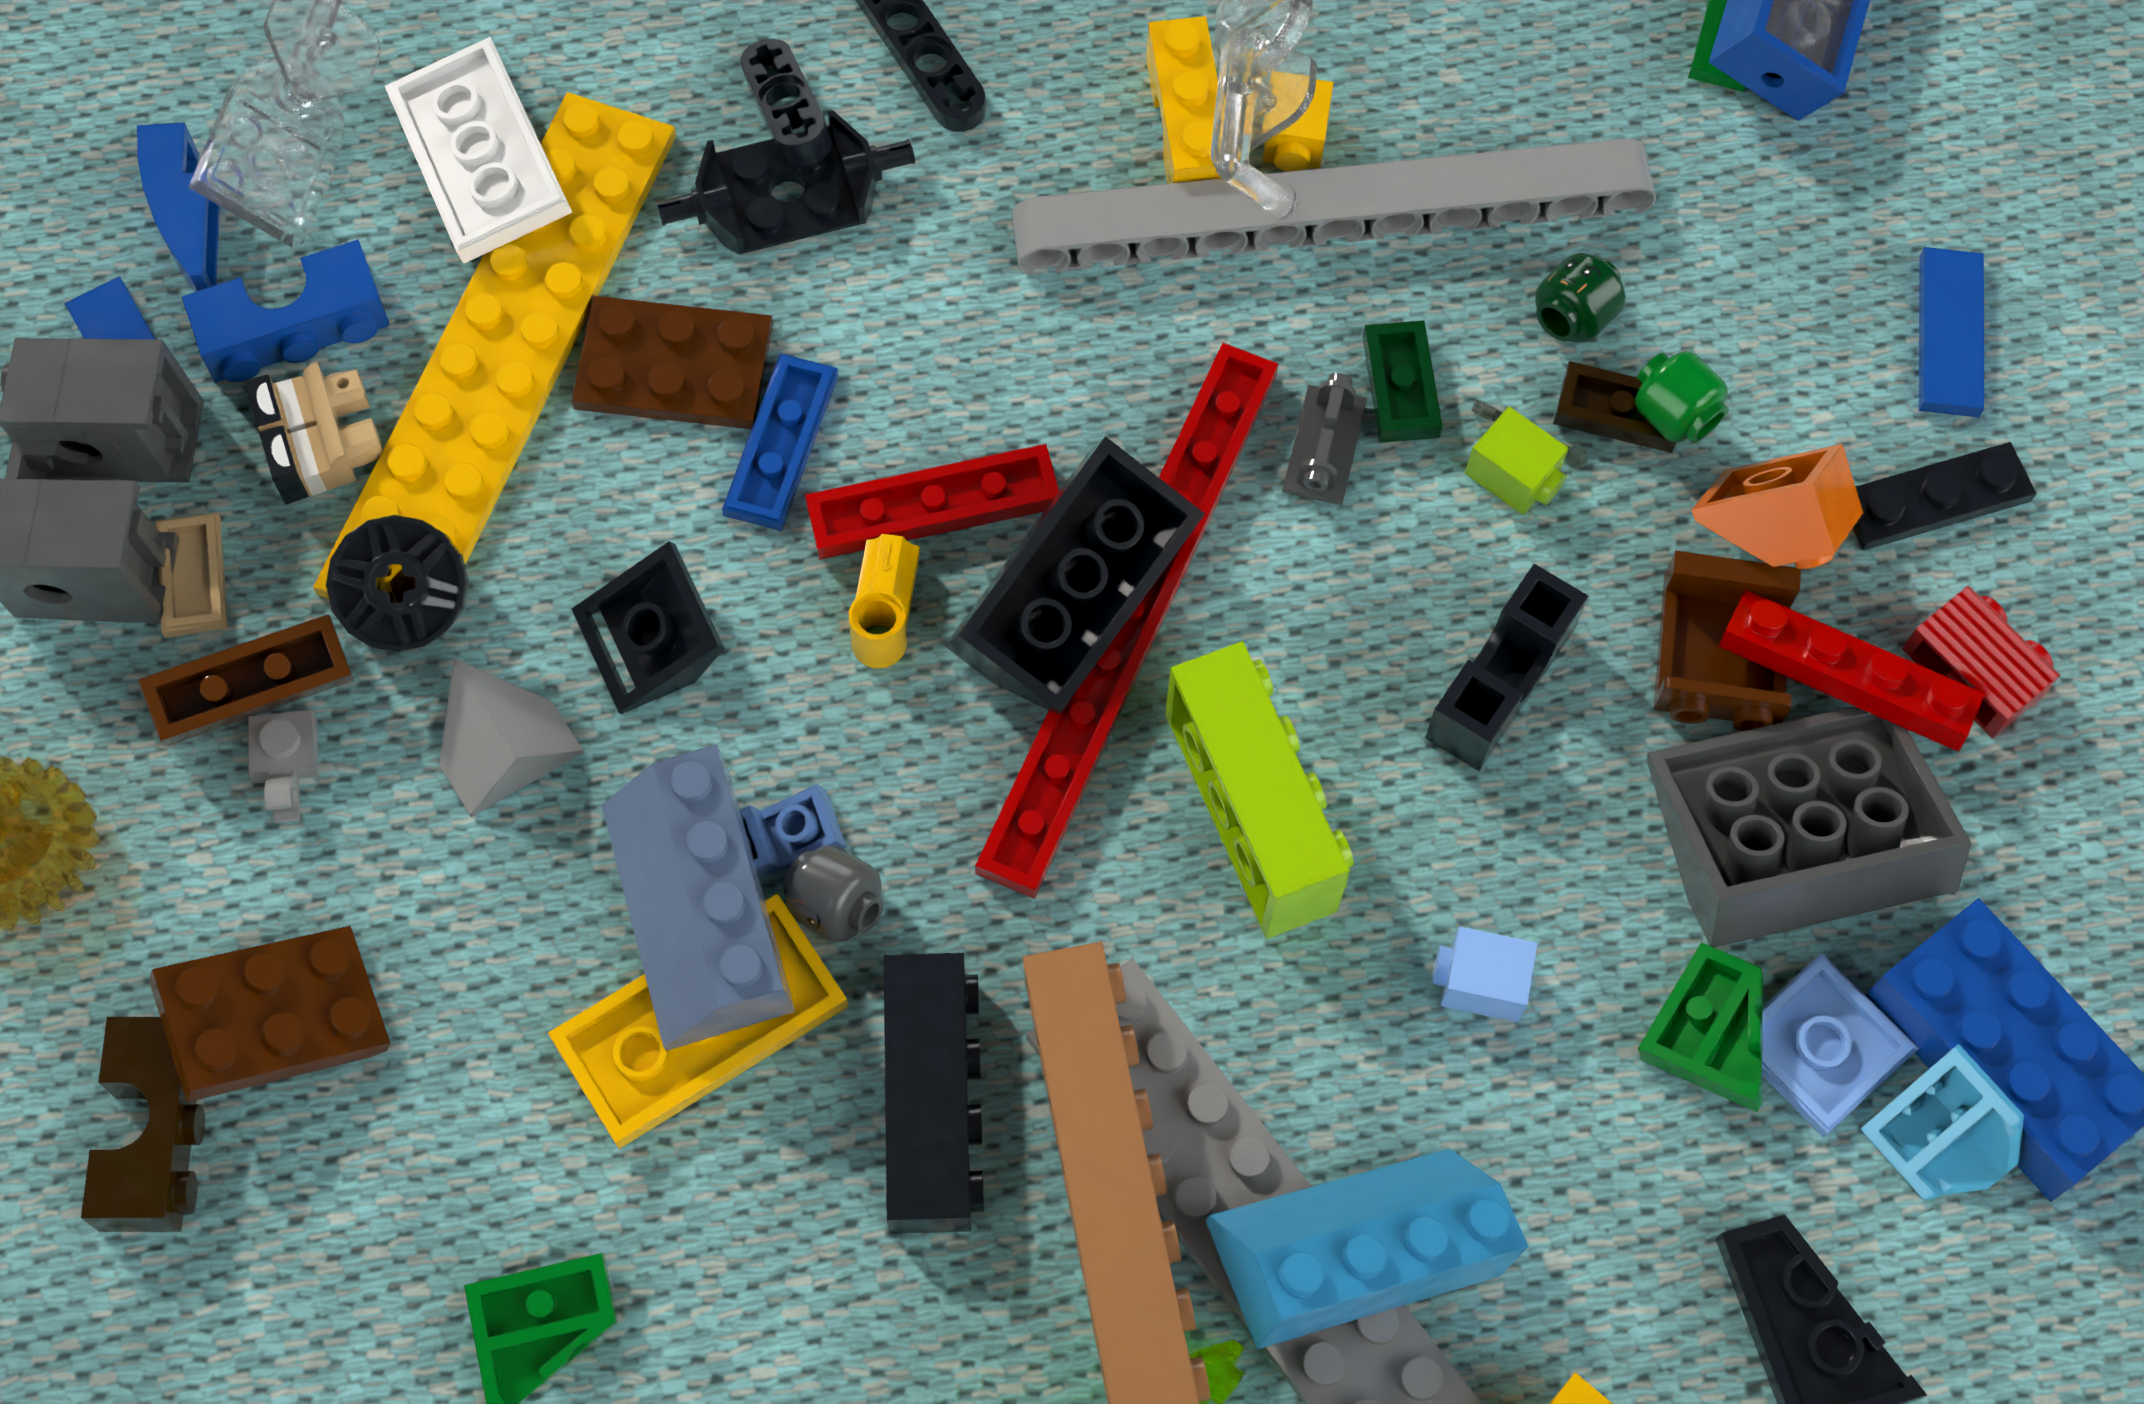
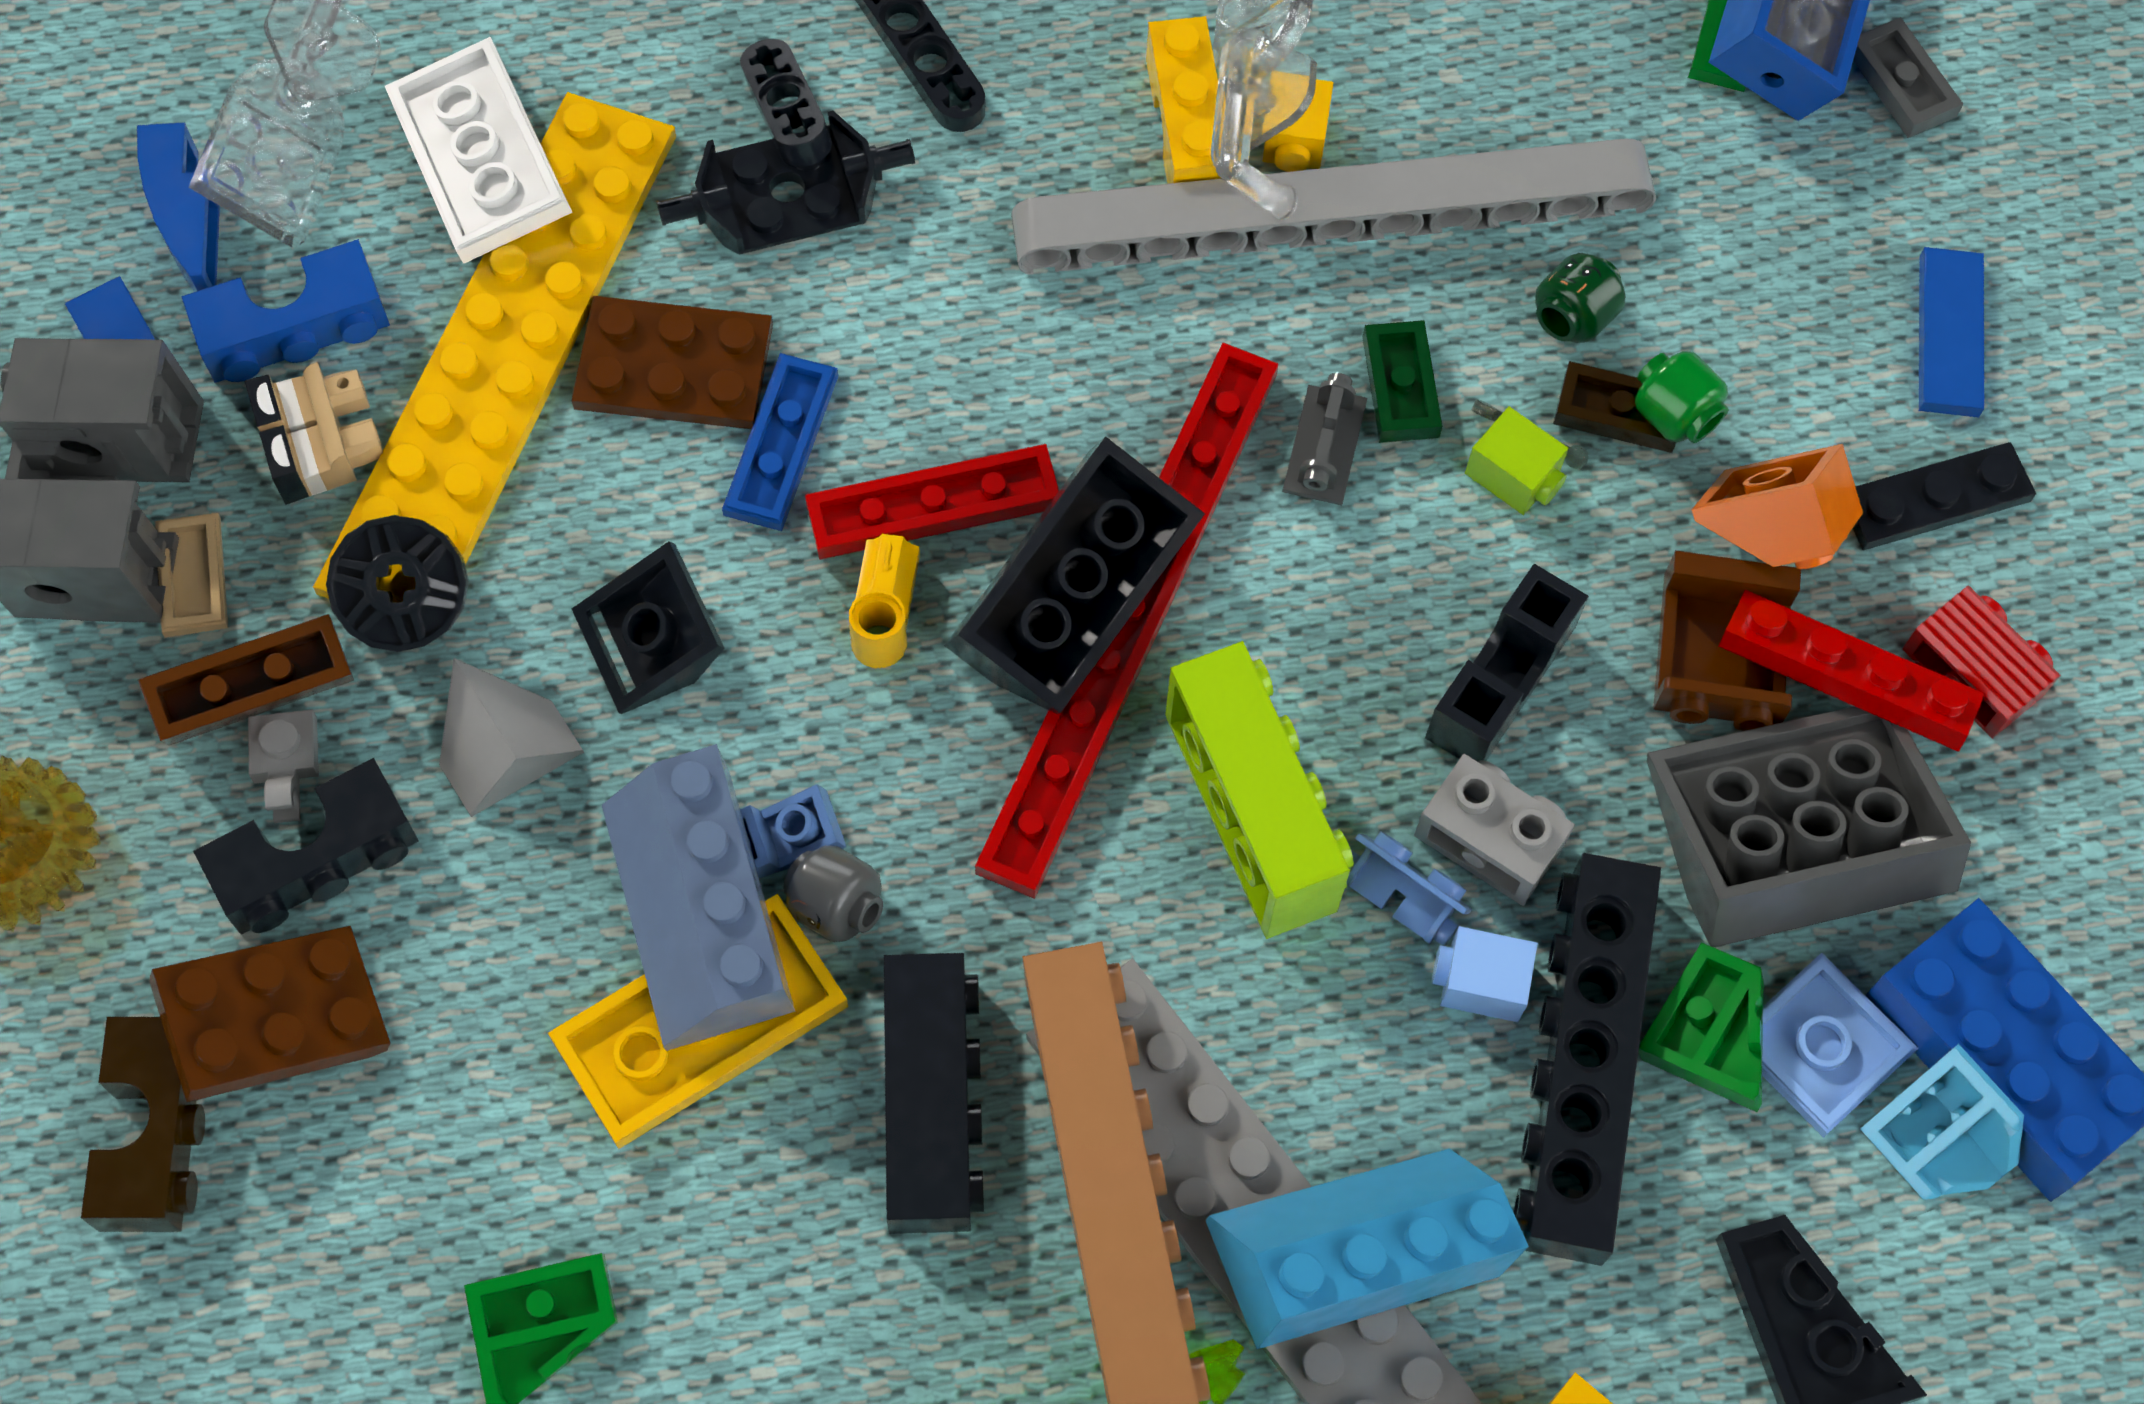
(262, 882): none -> black arch
(1428, 899): none -> medium blue hinge
(1494, 828): none -> light grey brick
(1625, 899): none -> black brick
(1905, 78): none -> dark grey plate

